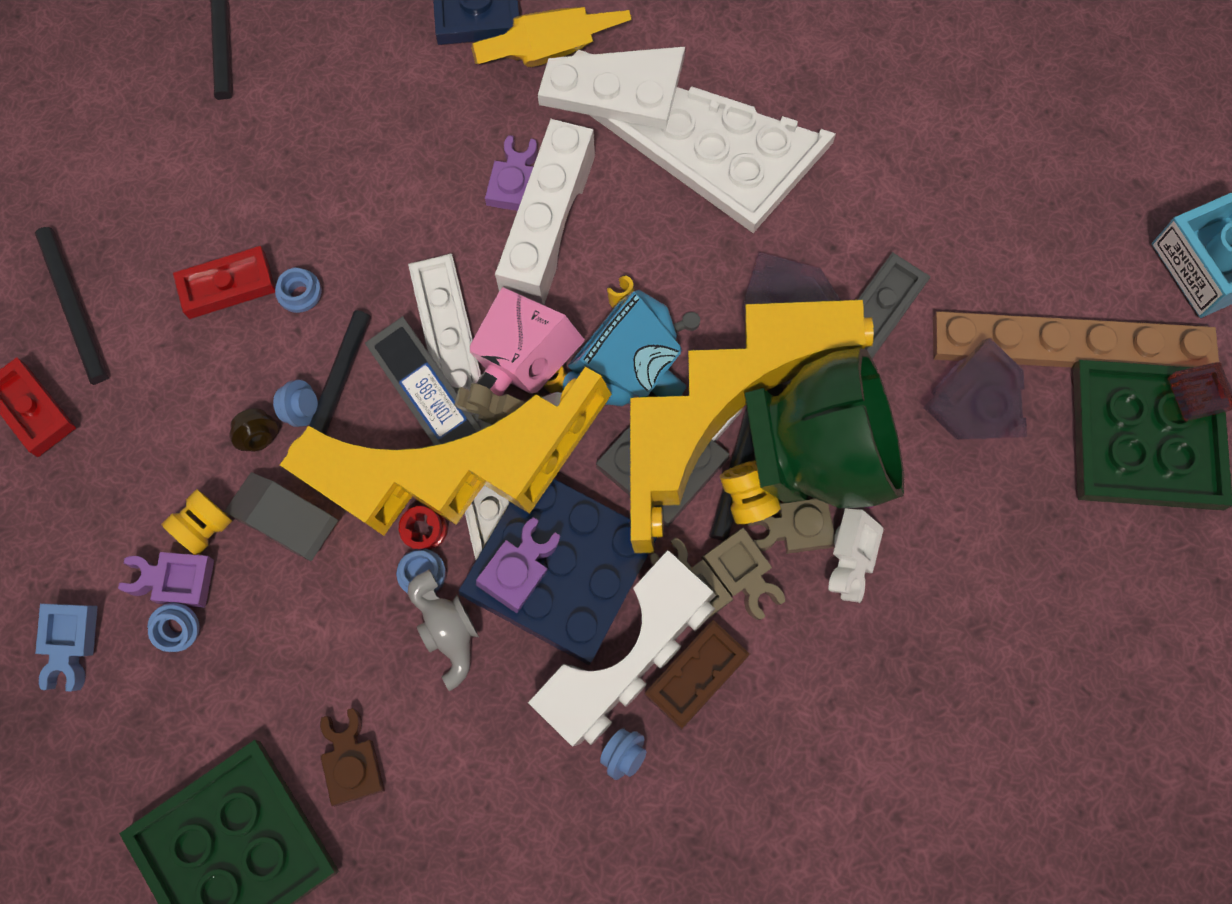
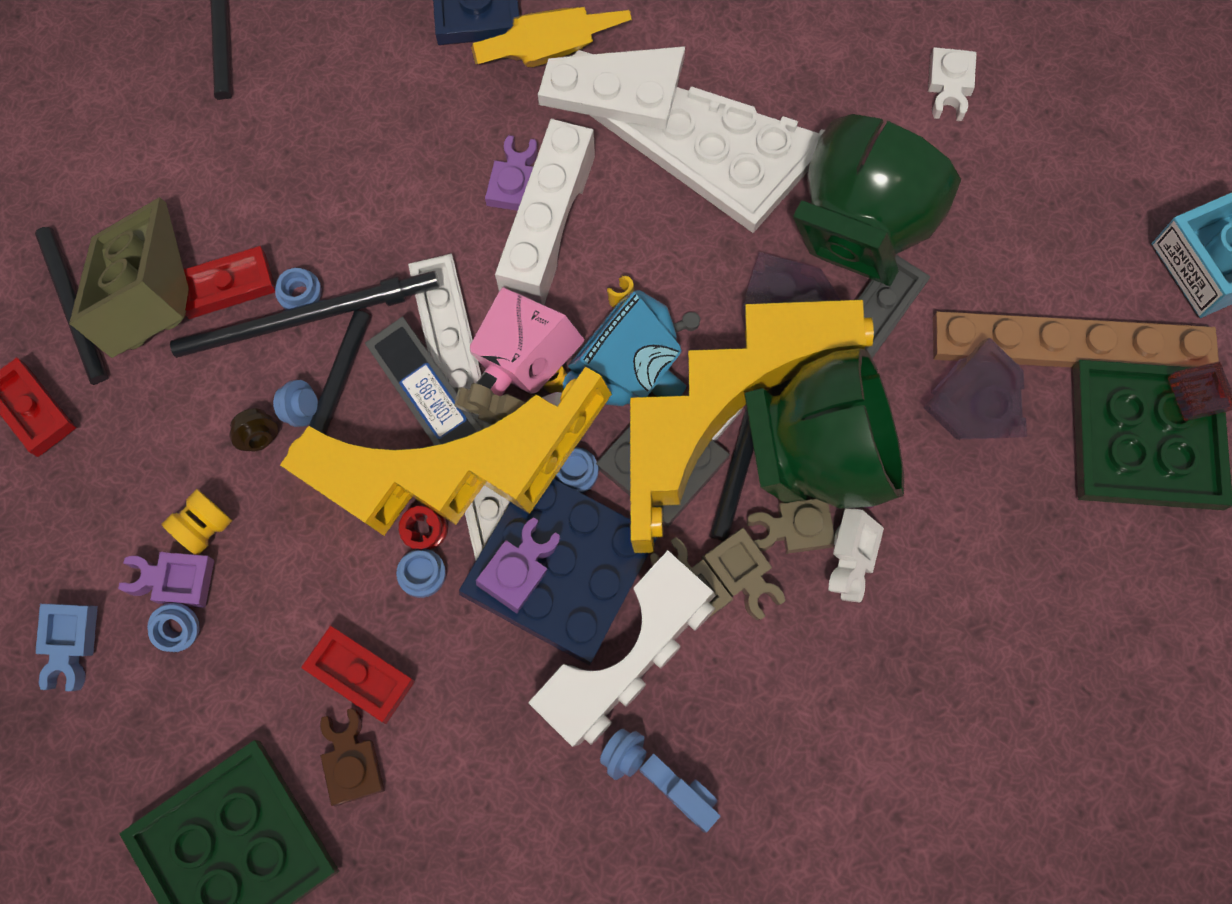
(131, 282): none -> olive slope
(281, 516): dark grey slope -> none
(358, 674): none -> red plate
(391, 291): none -> black bar
(445, 626): light grey piece -> none
(579, 470): none -> medium blue plate
(692, 800): none -> medium blue plate
(697, 674): reddish brown plate -> none
(749, 500): yellow wheel -> none
(878, 208): none -> dark green plate
(953, 77): none -> white plate

